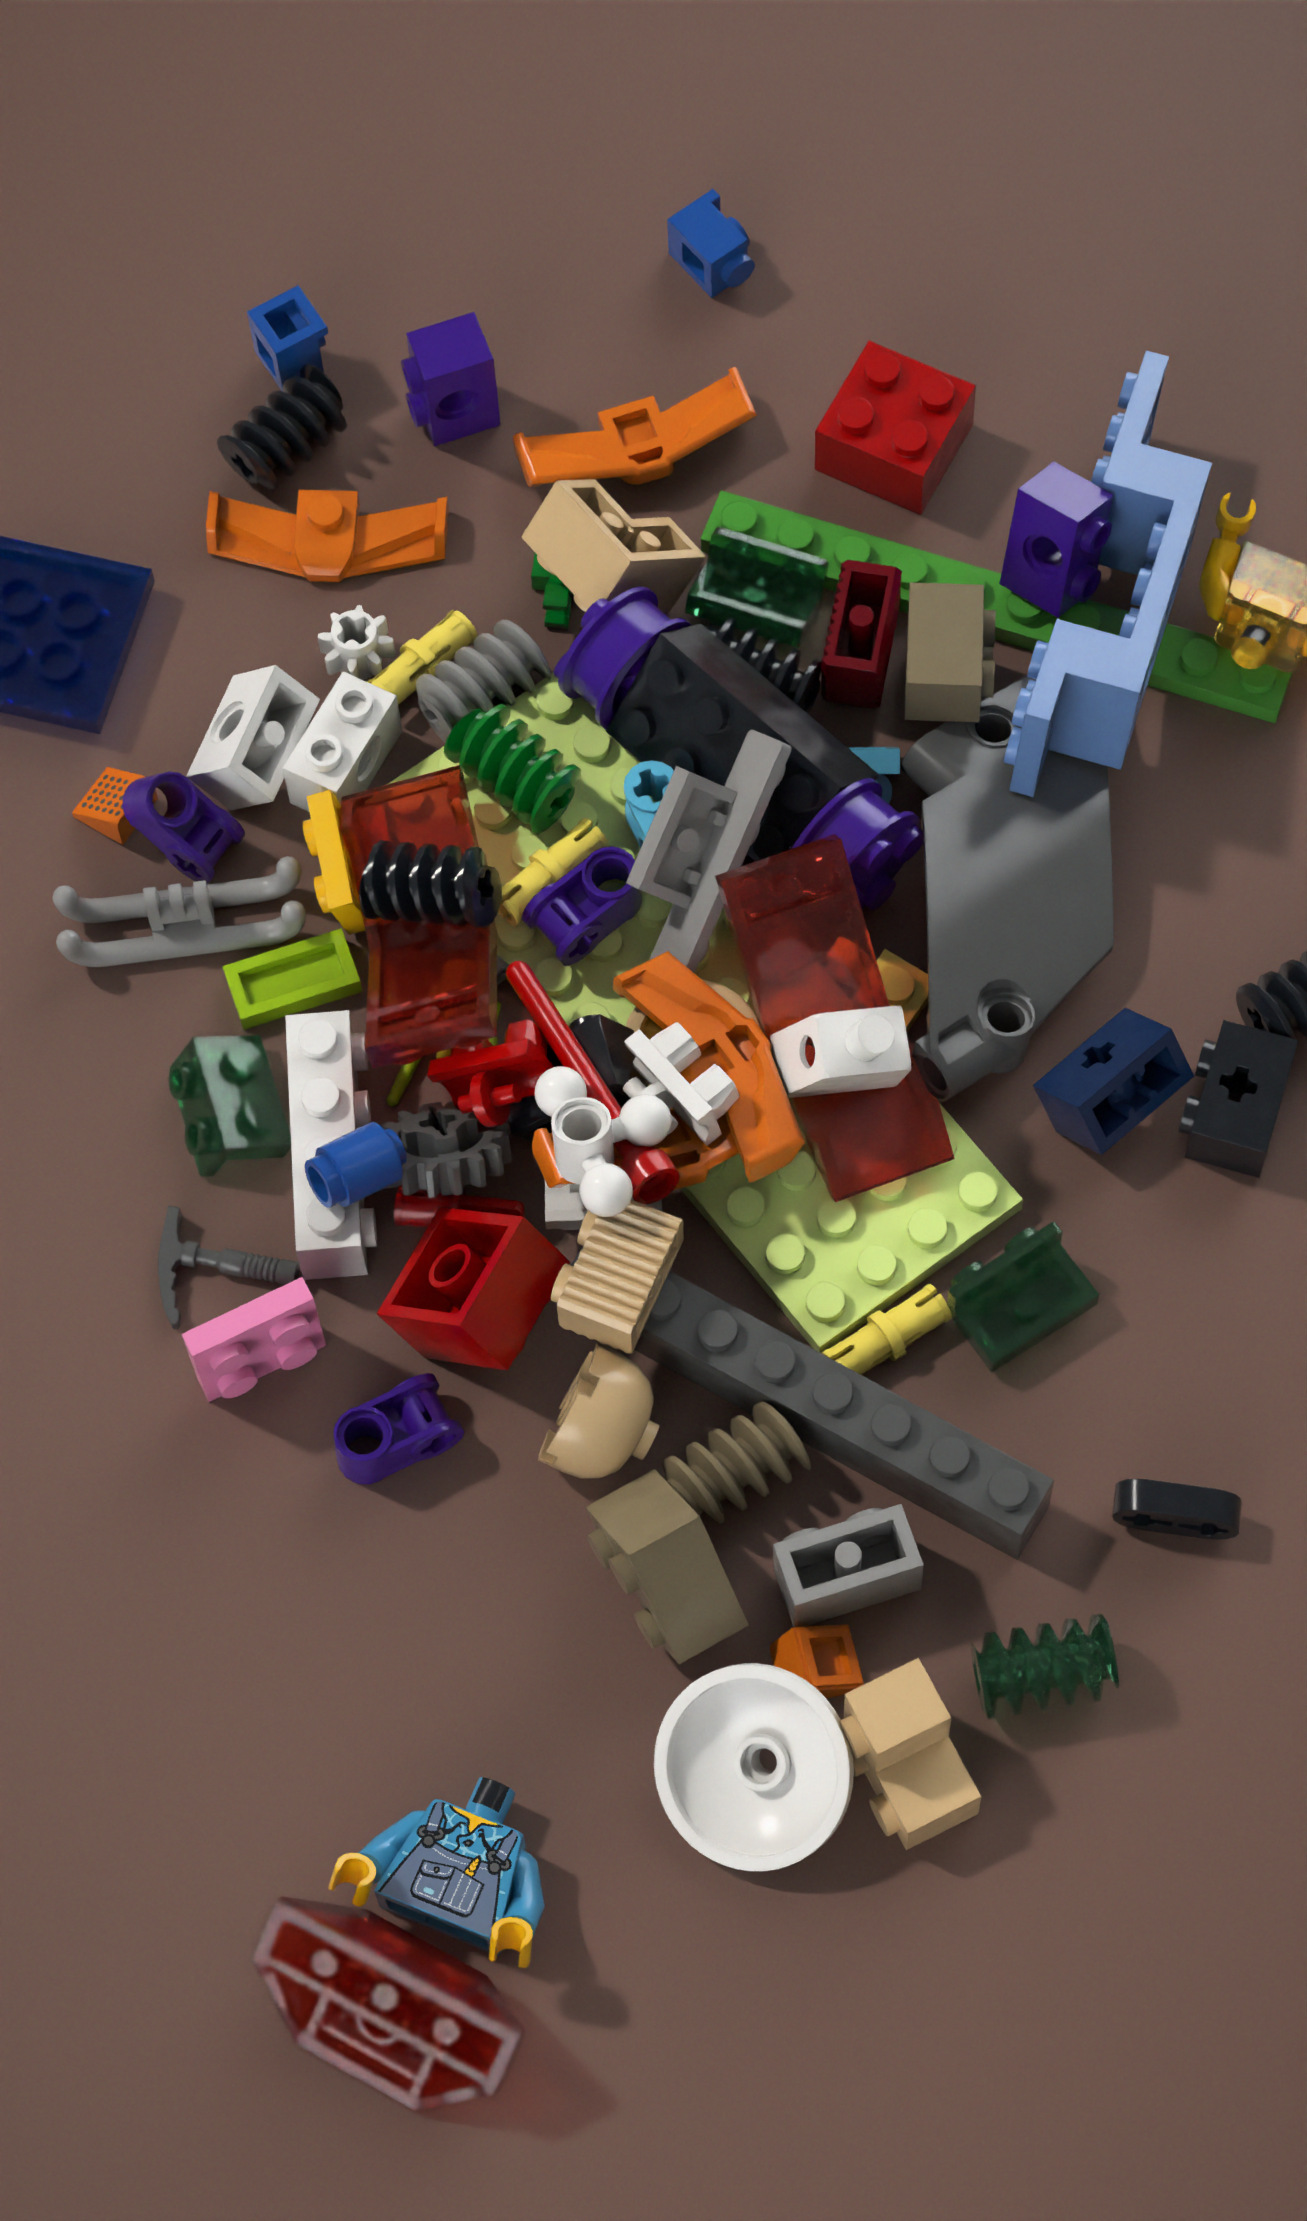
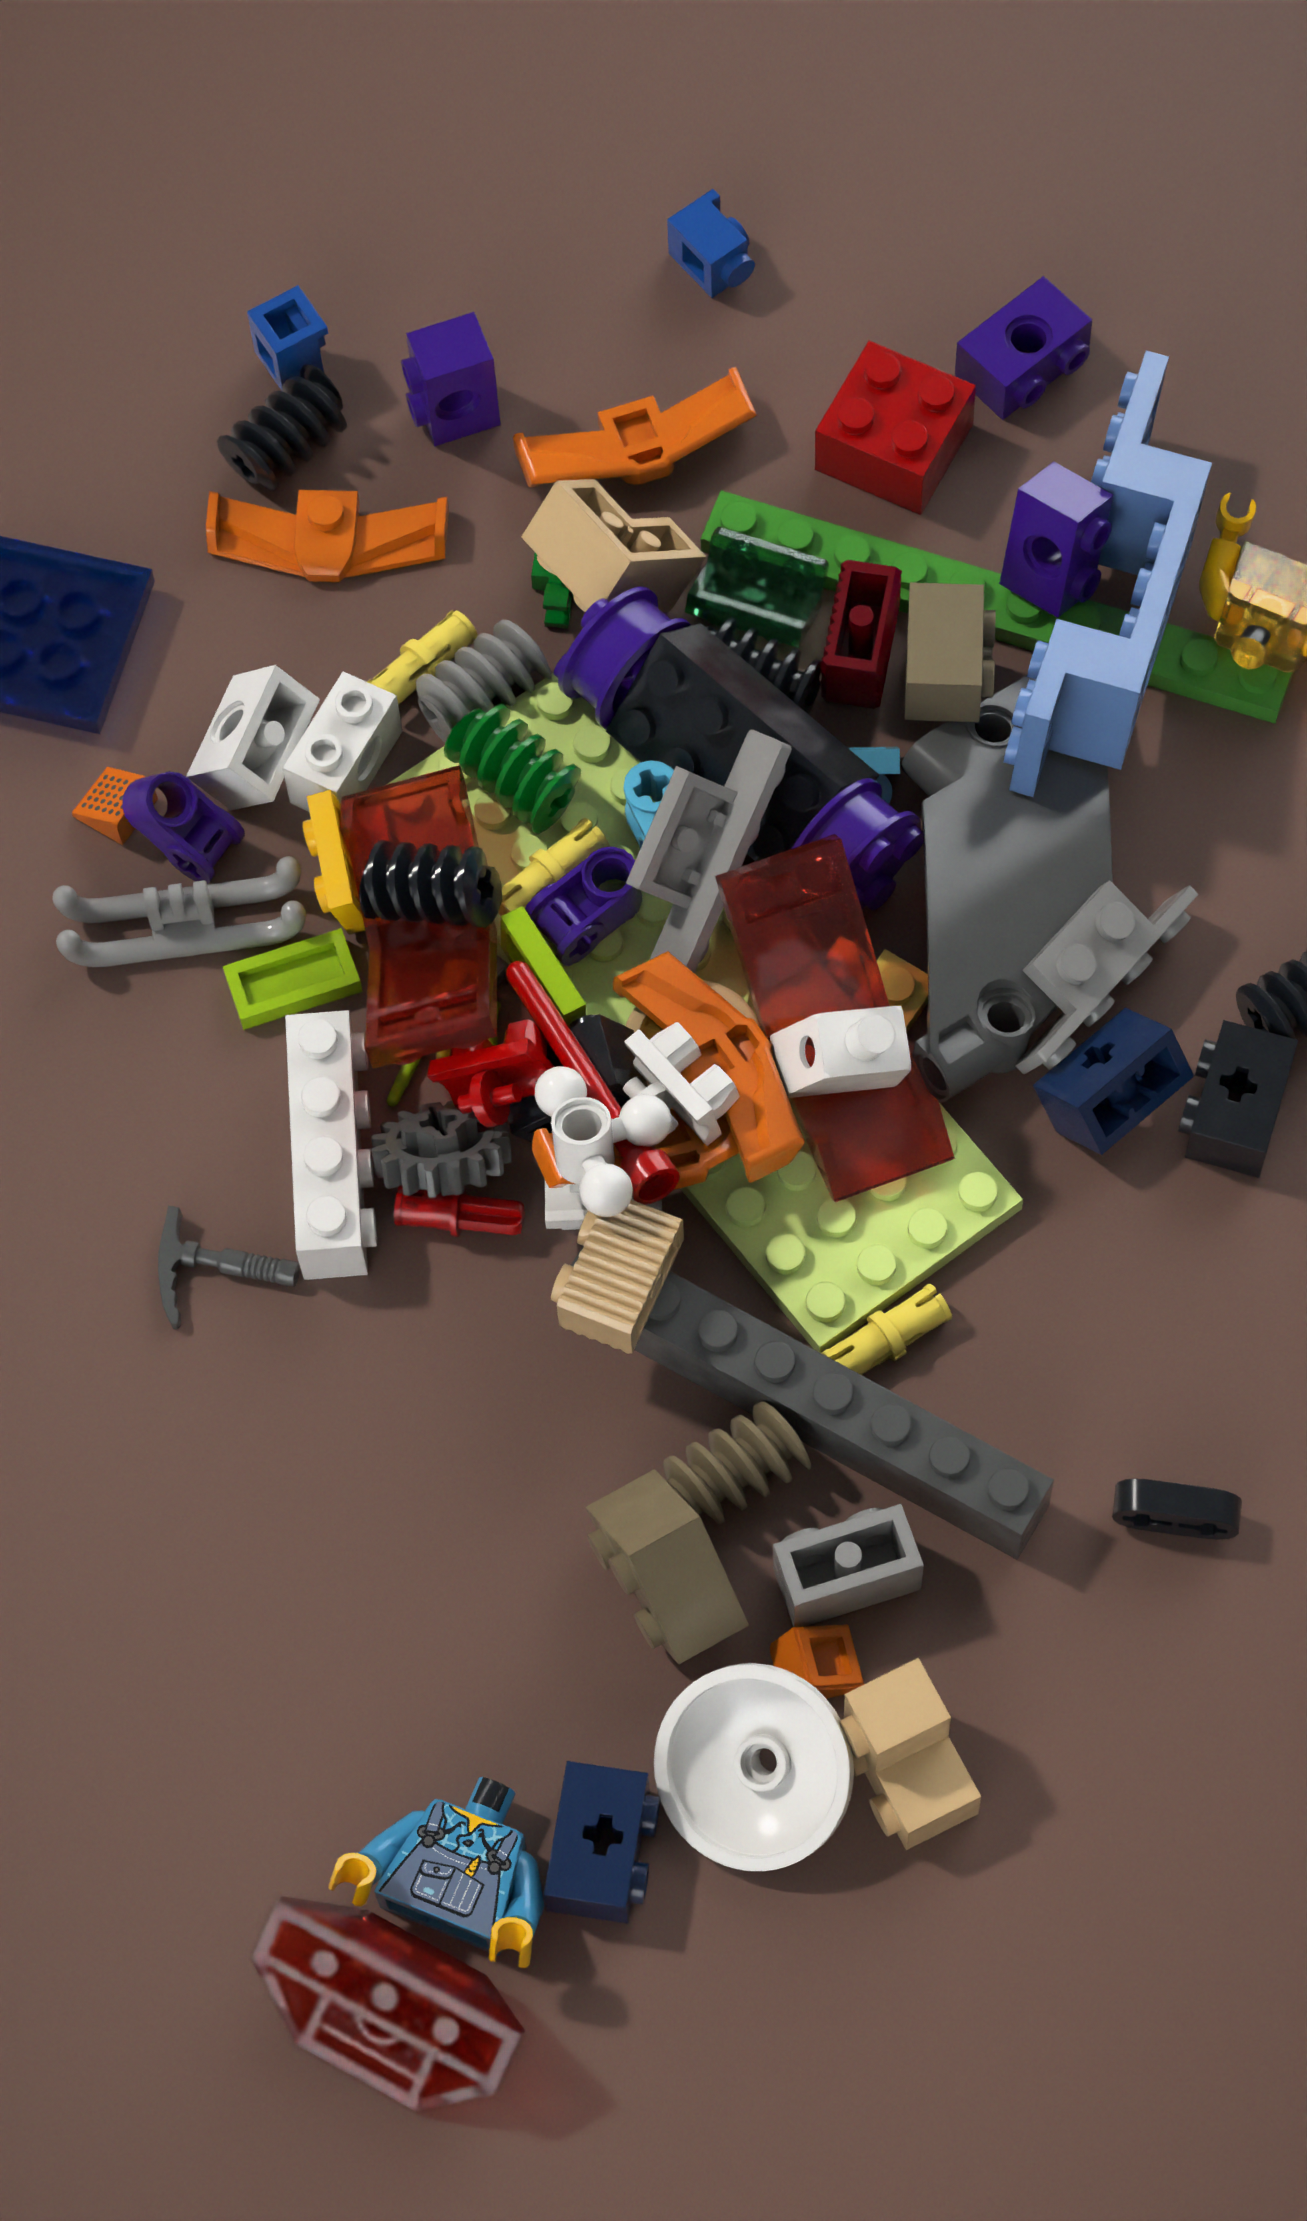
(228, 1101): clear green bracket -> none
(255, 1340): bright pink plate -> none
(356, 644): white gear -> none
(356, 1165): blue brick -> none
(399, 1426): dark purple piece -> none
(473, 1288): red brick -> none
(525, 943): none -> lime tile
(594, 1802): none -> dark blue brick
(602, 1417): tan cylinder -> none
(1019, 1296): clear green bracket -> none
(1034, 321): none -> dark purple brick
(1044, 1665): clear green piece -> none
(1090, 956): none -> light grey bracket

